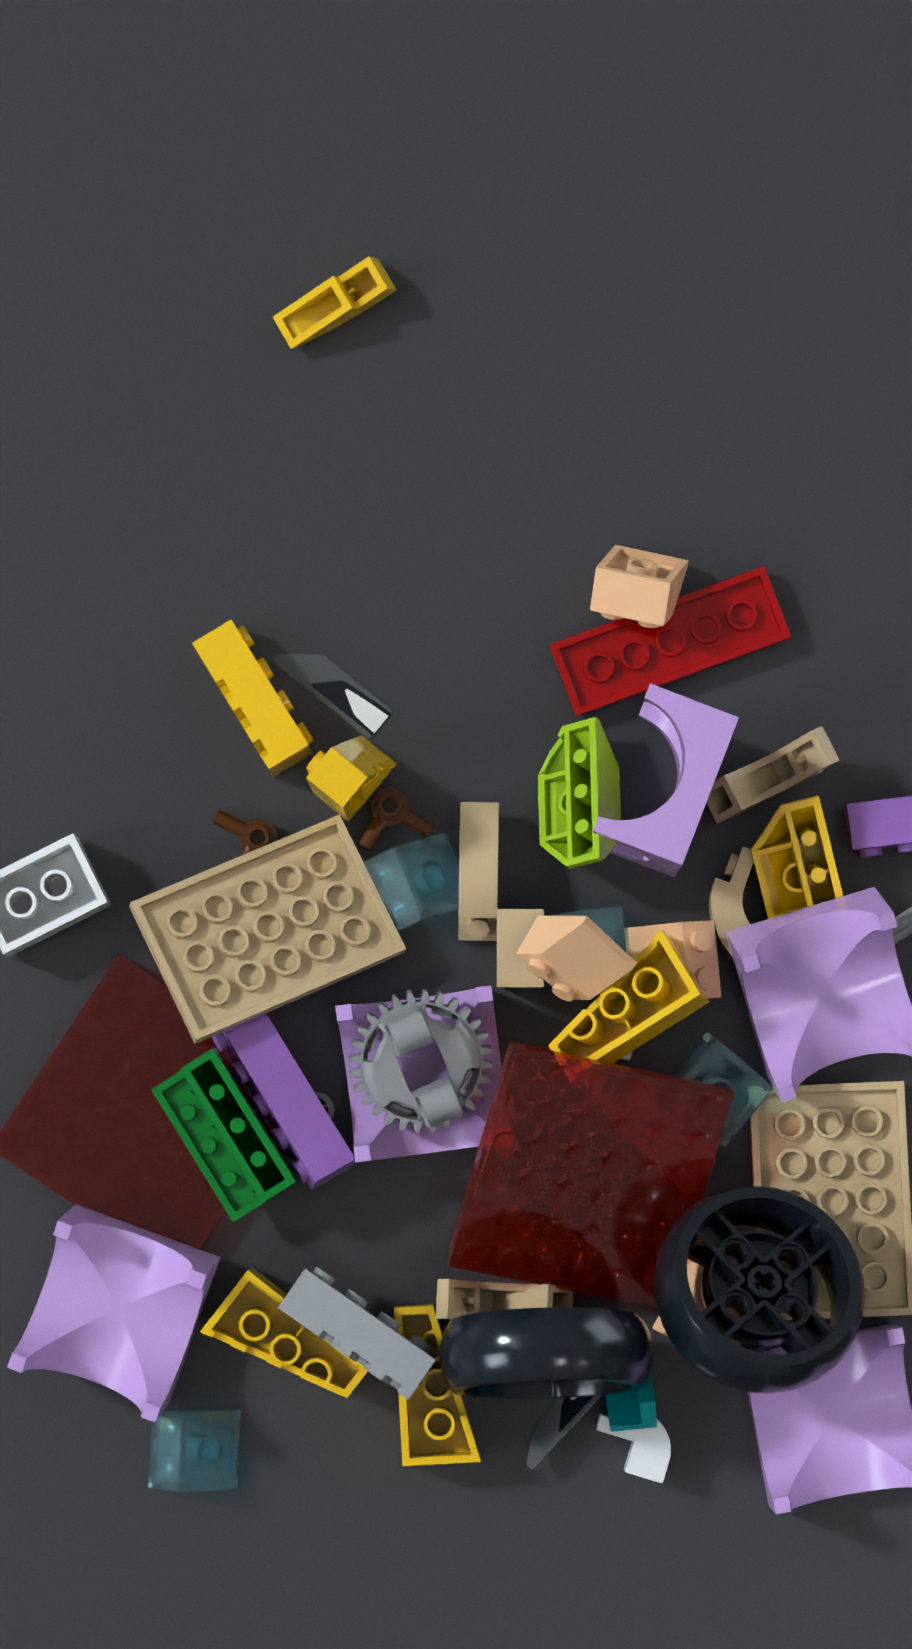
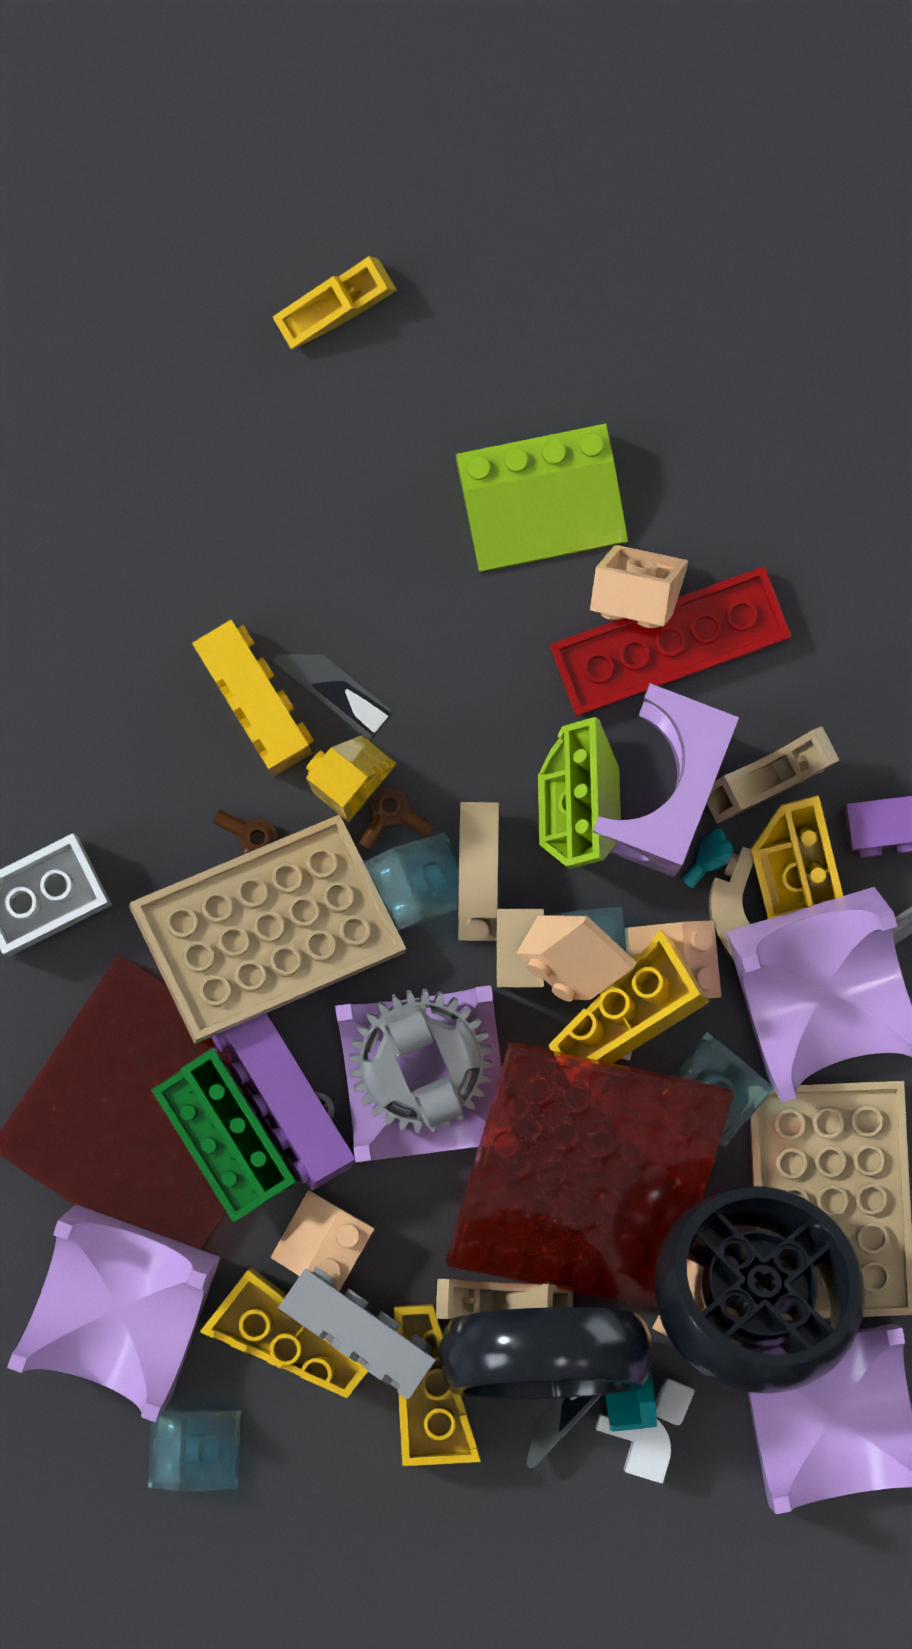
(323, 1238): none -> light nougat slope
(542, 497): none -> lime slope
(673, 1401): none -> white slope
(711, 855): none -> teal rock

